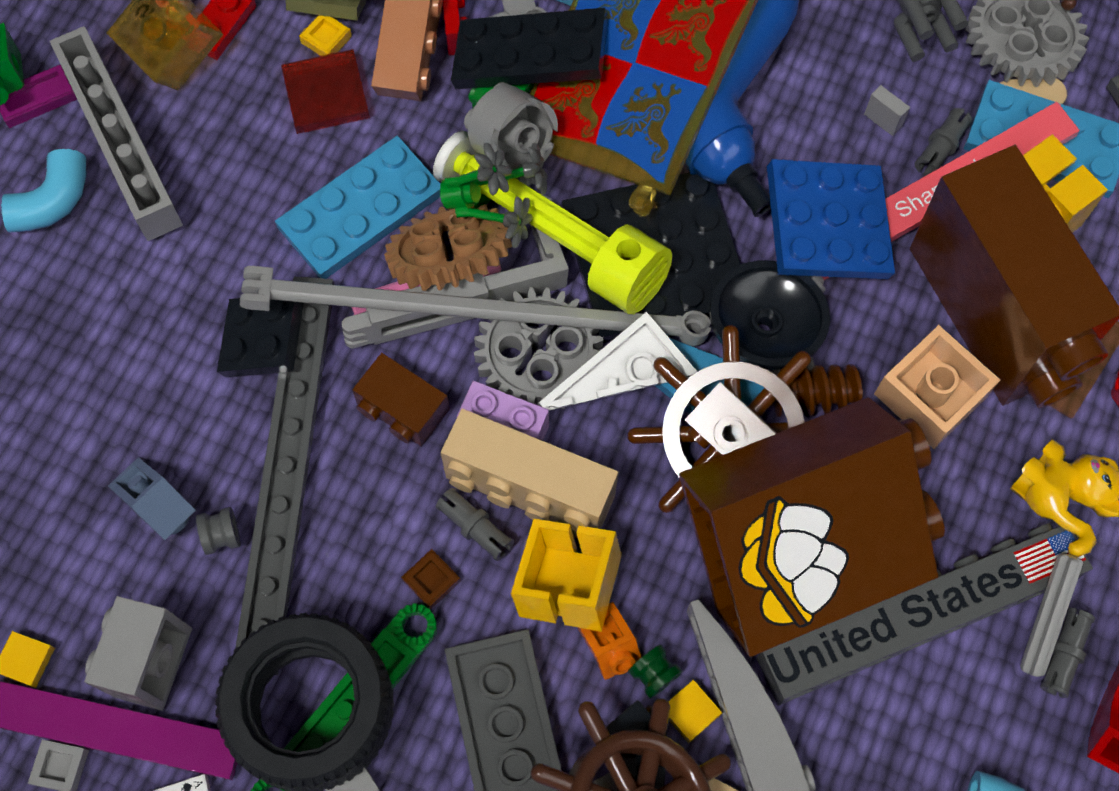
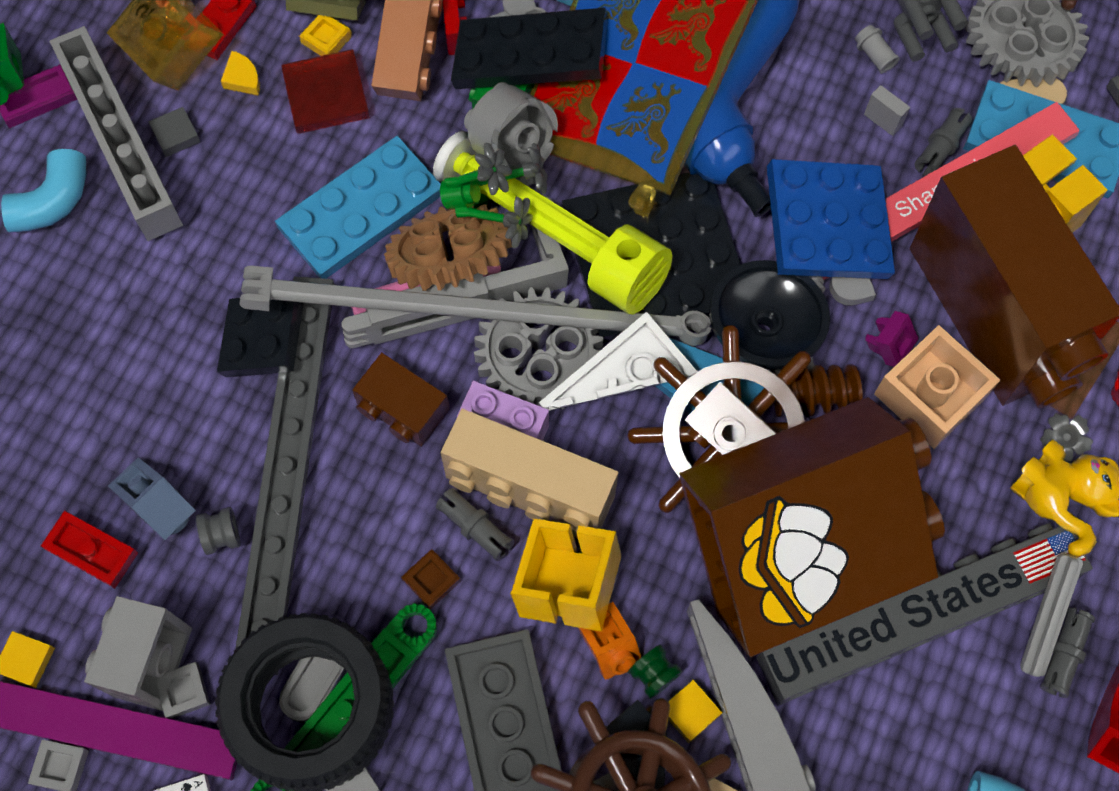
(89, 549): none -> red plate
(174, 131): none -> dark grey tile
(186, 692): none -> light grey tile
(240, 75): none -> yellow tile
(309, 687): none -> light grey tile
(852, 290): none -> light grey tile
(876, 48): none -> light grey pin
(895, 338): none -> magenta tile
(1068, 435): none -> dark grey plant

